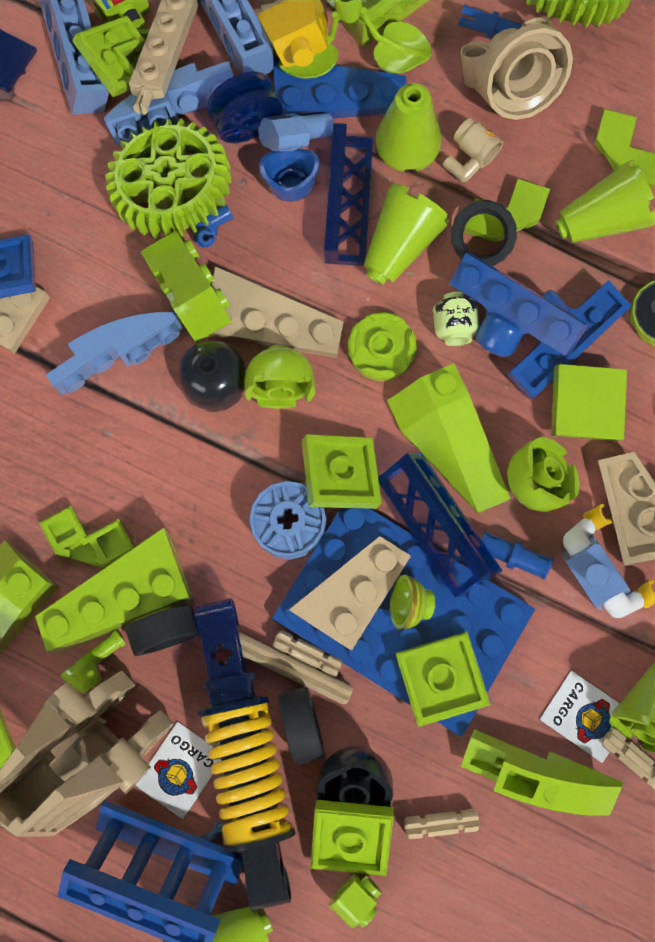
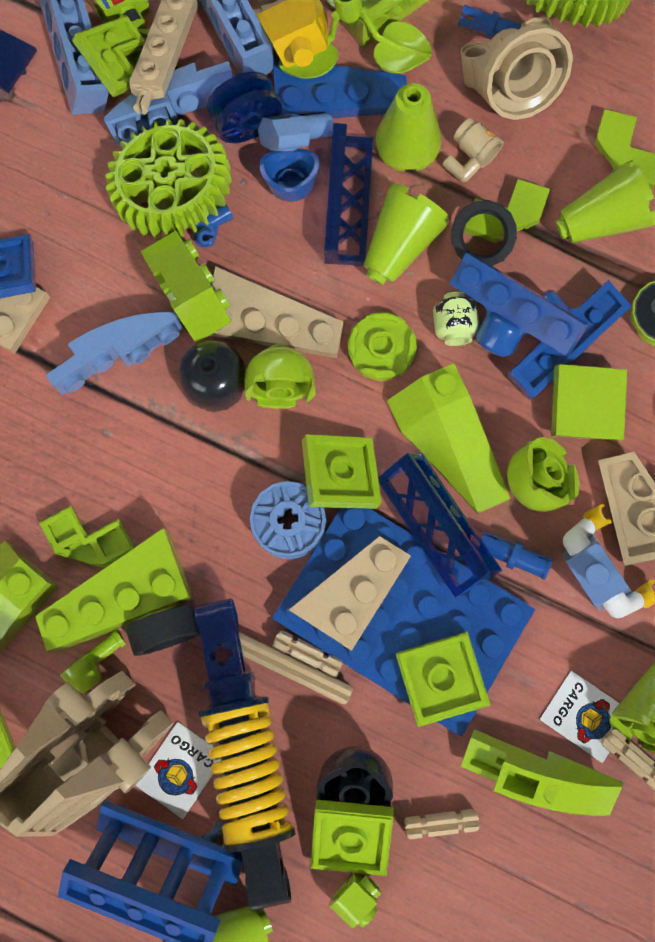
(301, 726): black tyre -> none
(410, 603): lime piece -> none

